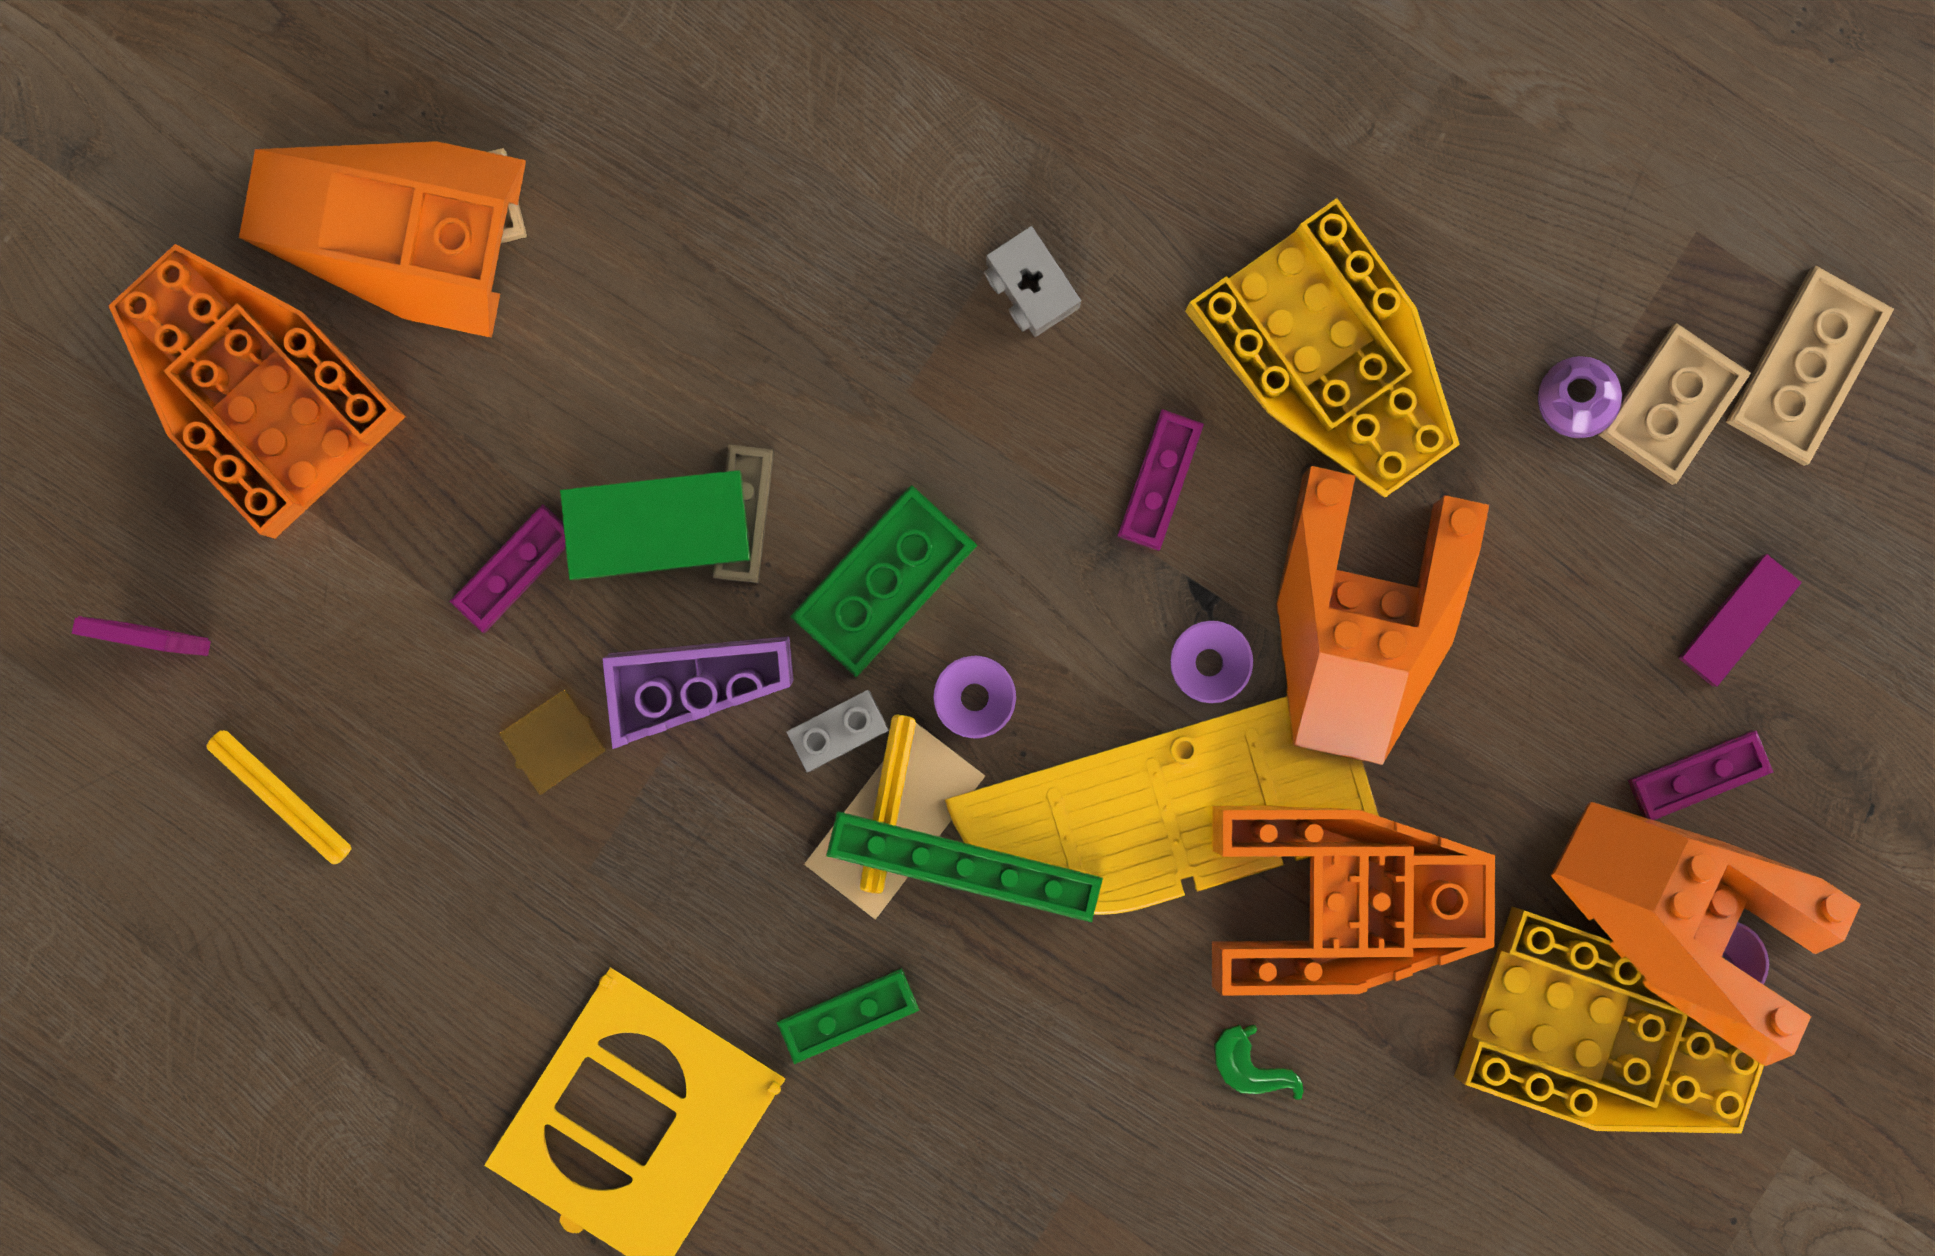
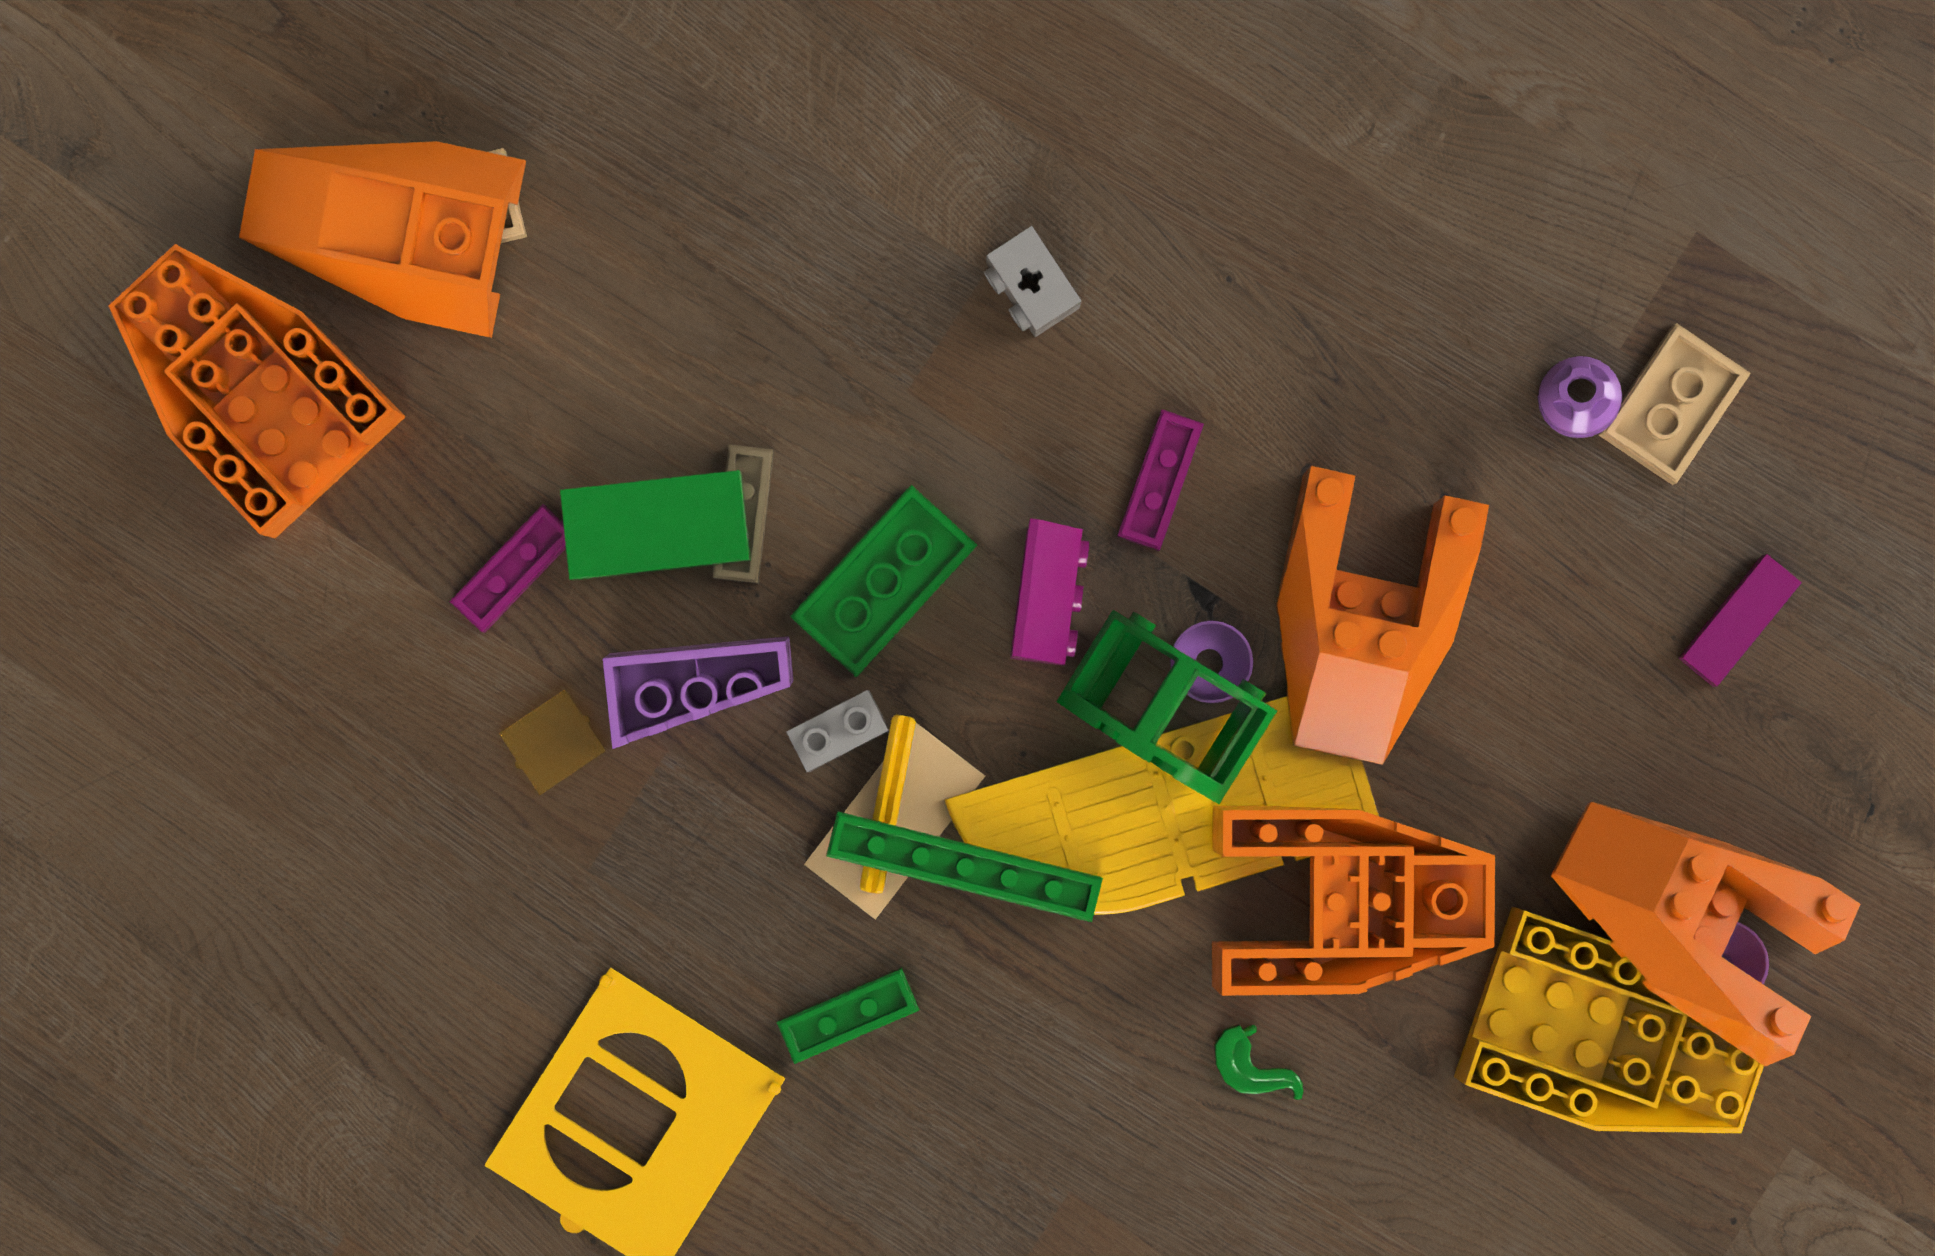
(141, 636): magenta tile -> none
(278, 797): yellow axle -> none
(974, 671): medium lavender piece -> none
(1048, 593): none -> magenta slope
(1101, 671): none -> green window
(1333, 351): yellow wedge -> none
(1700, 775): magenta tile -> none
(1809, 365): tan tile -> none

